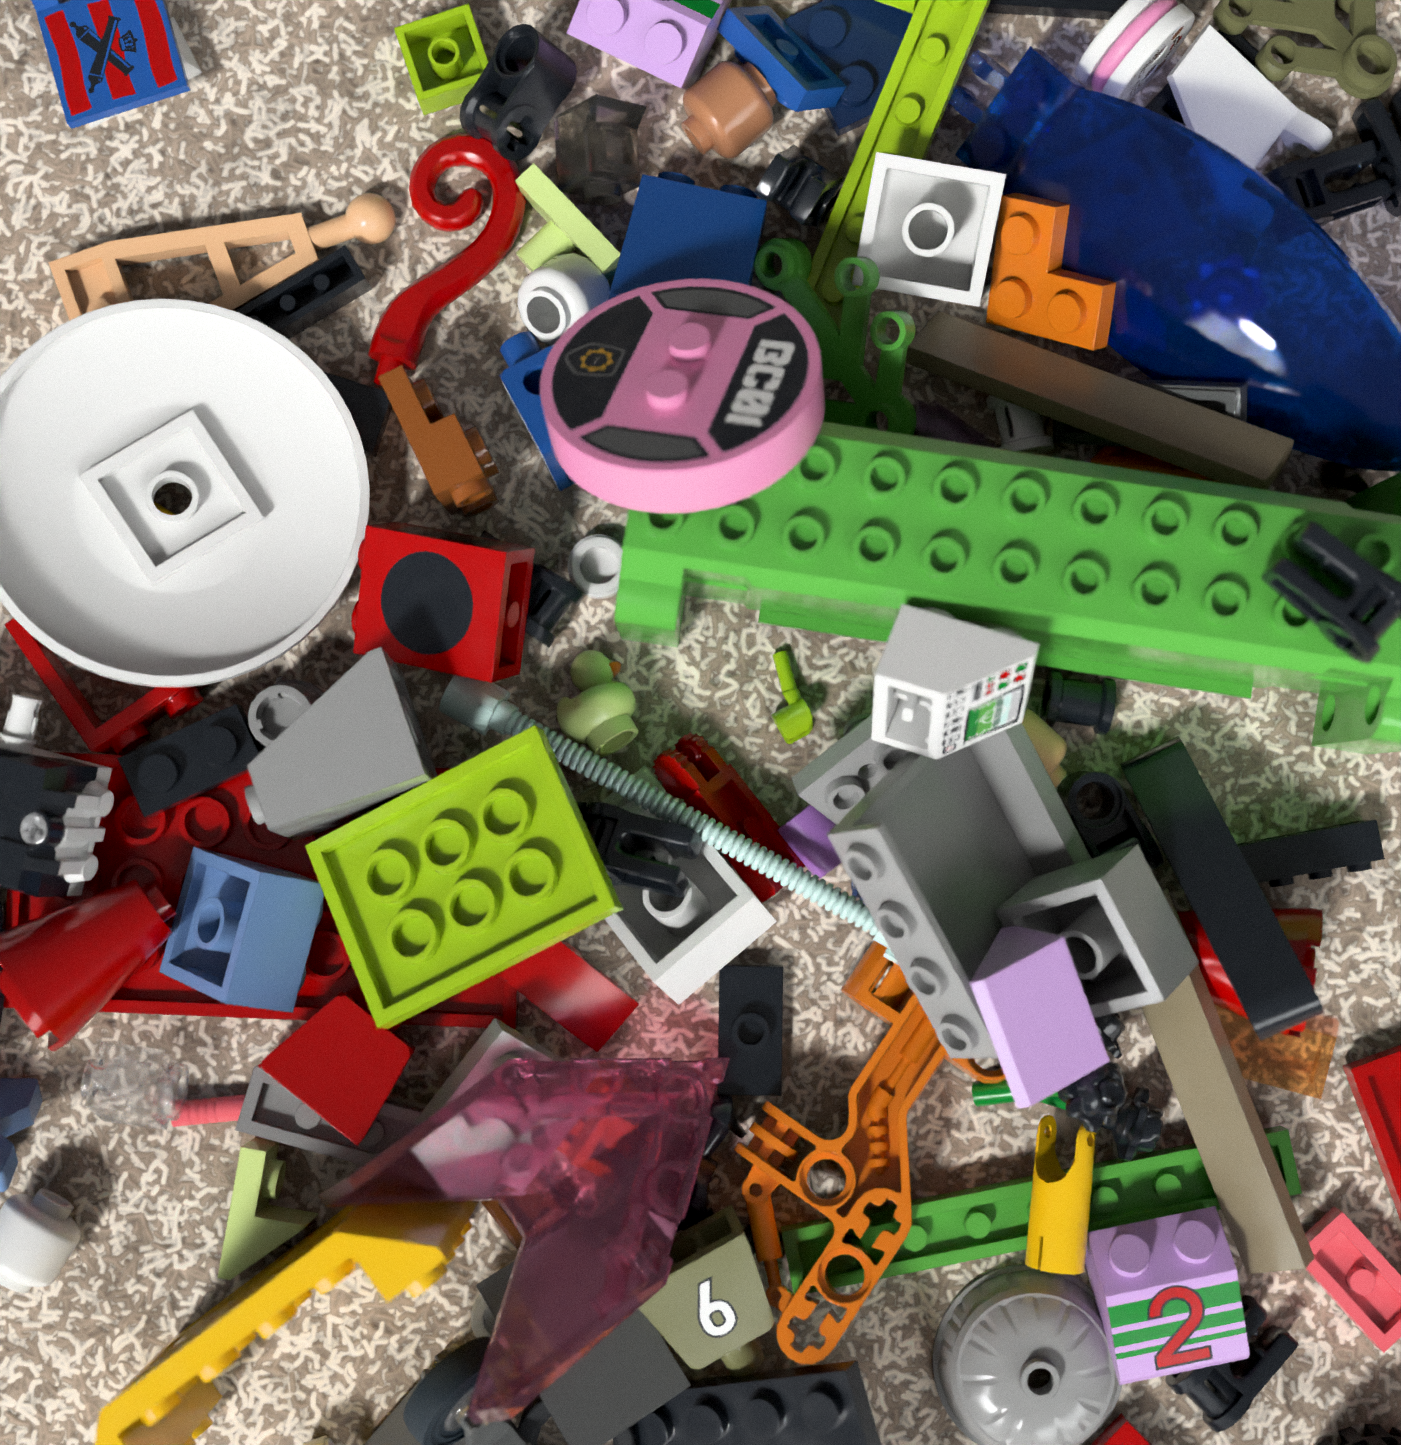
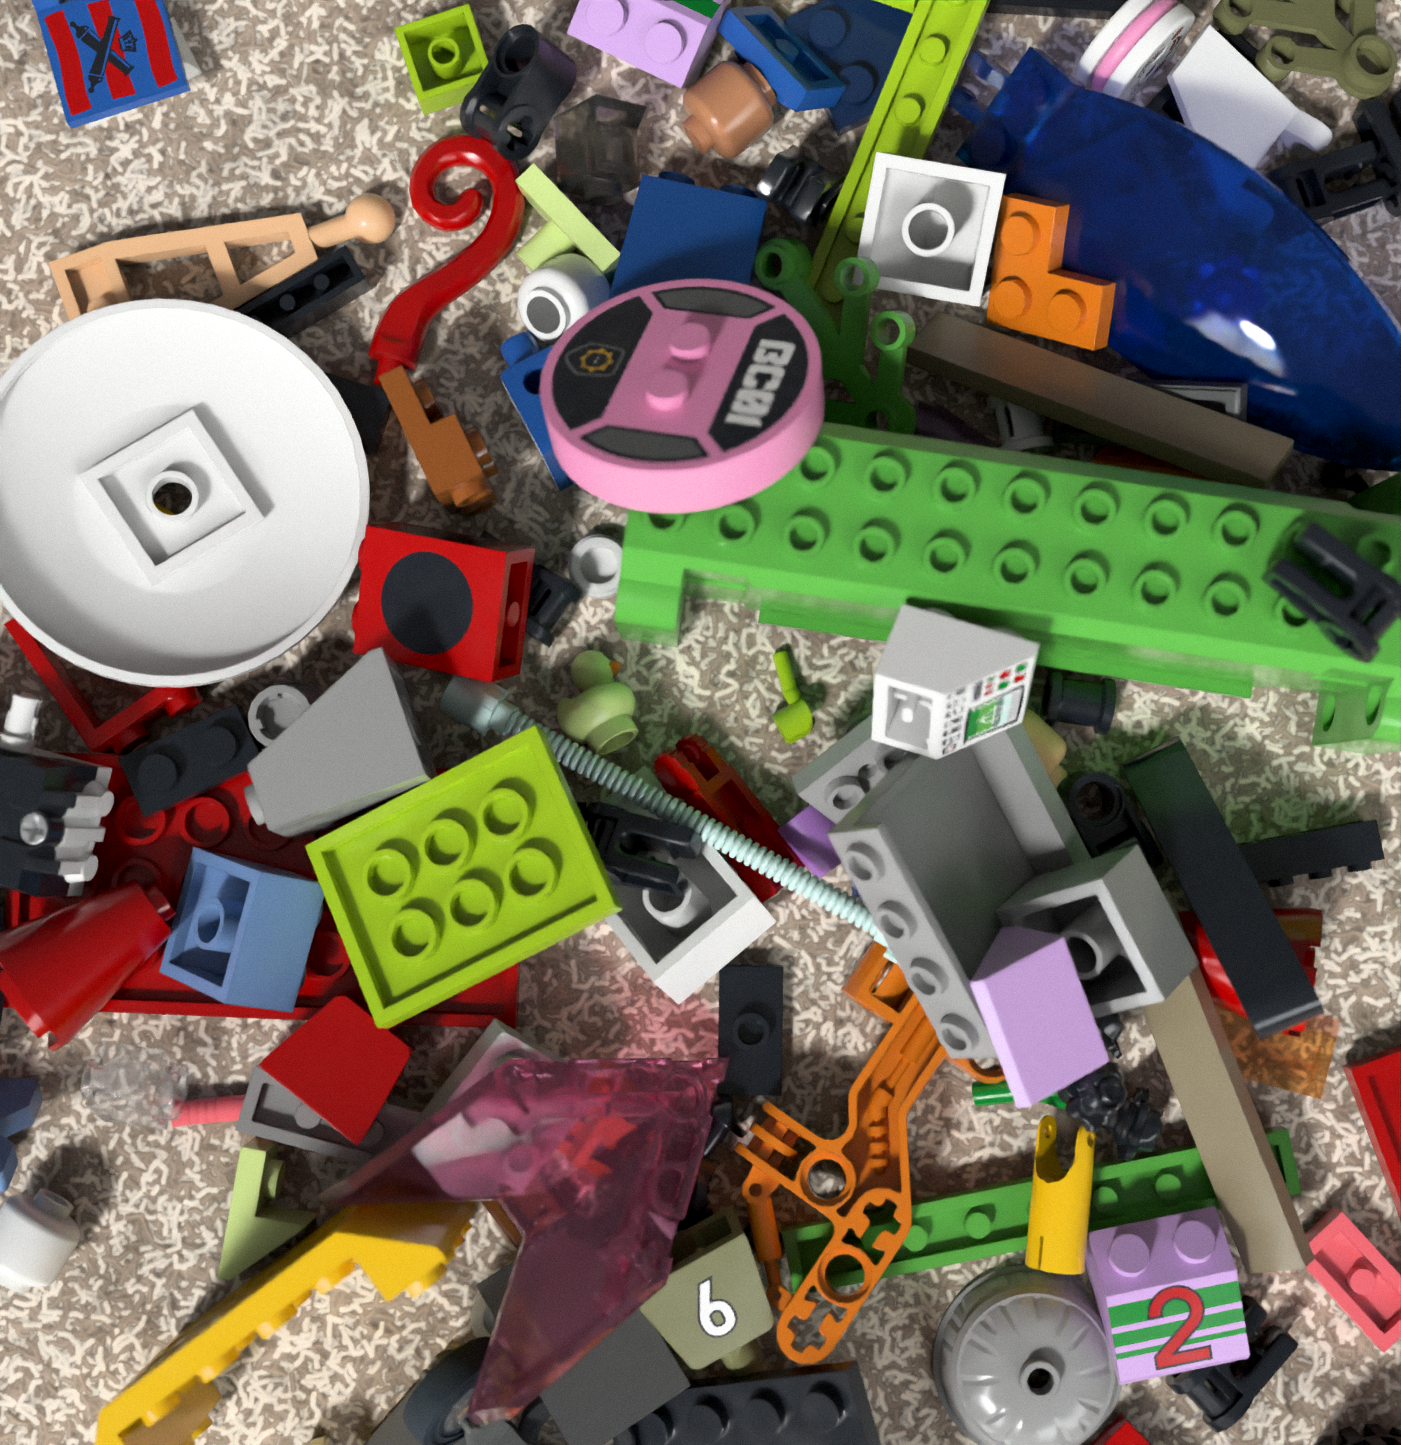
(572, 993): red slope -> none

